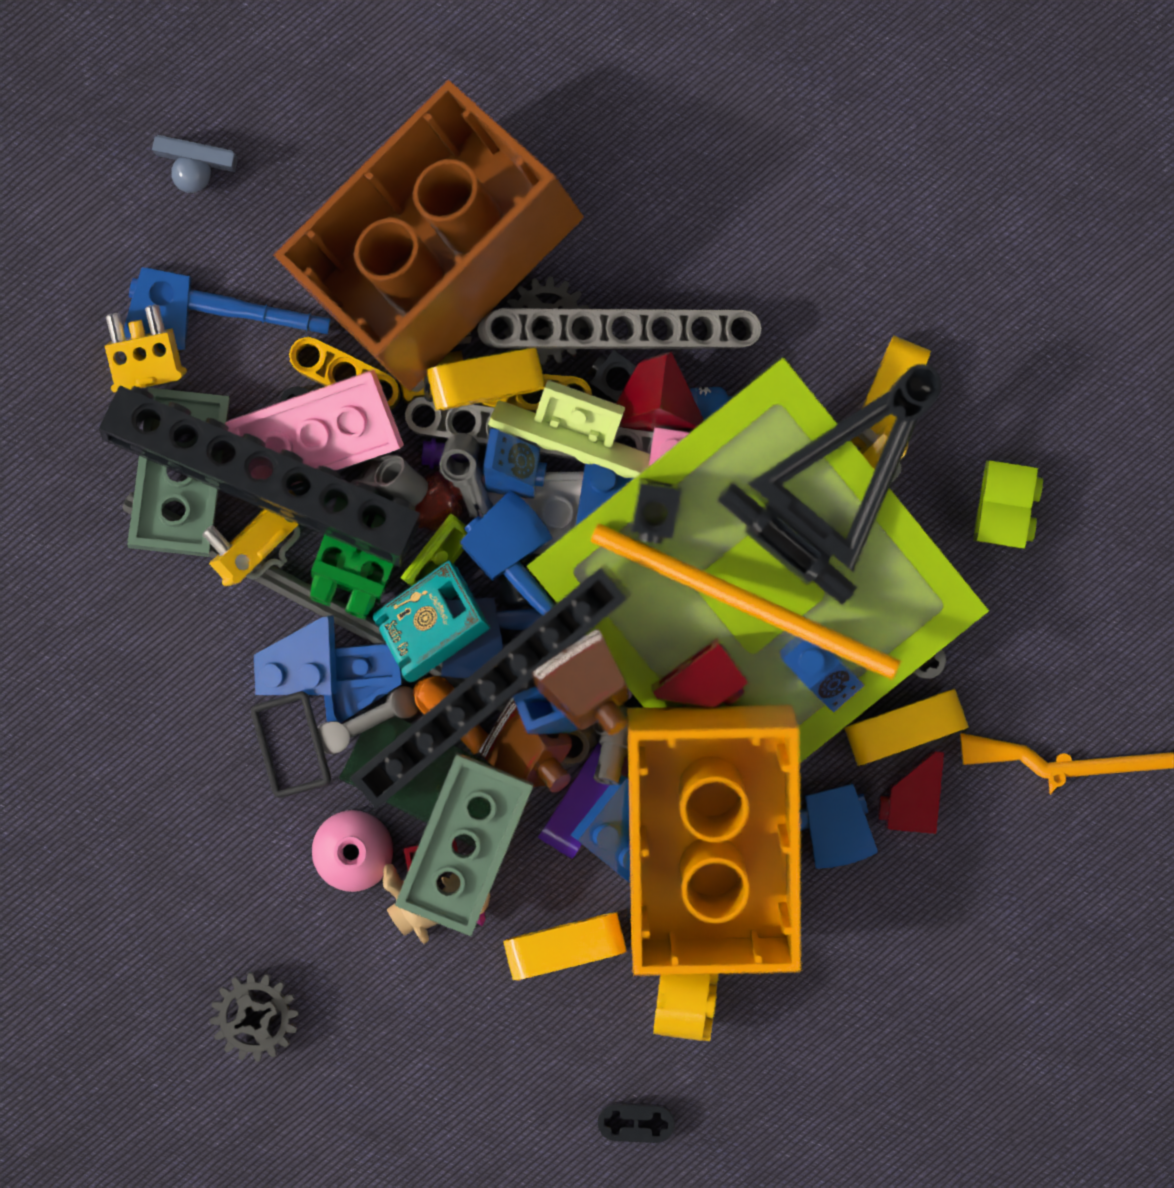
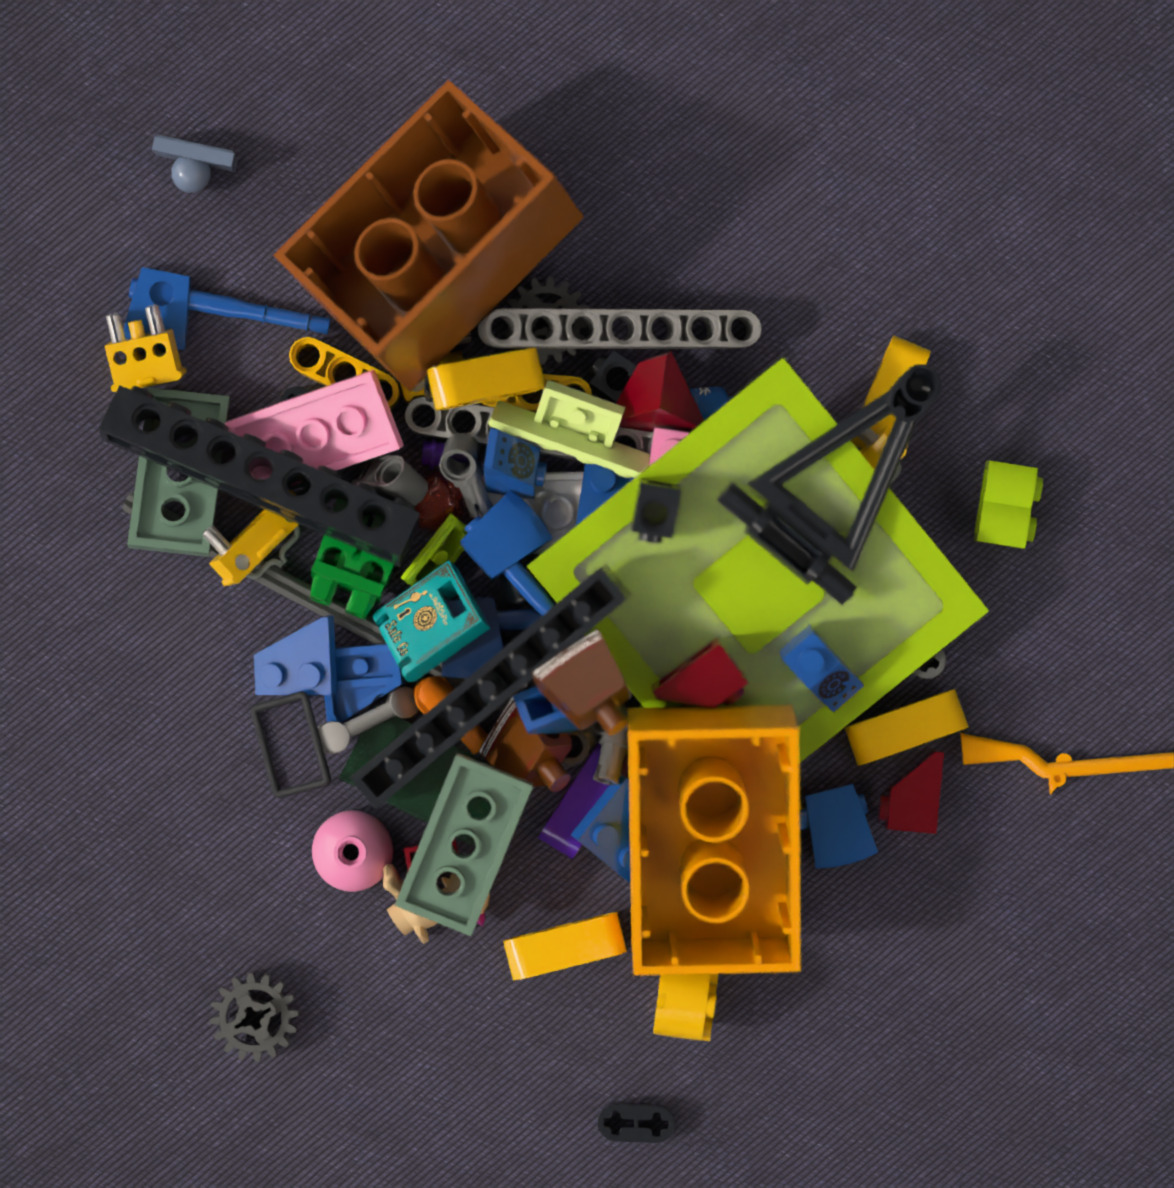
(746, 601): light orange piece -> none

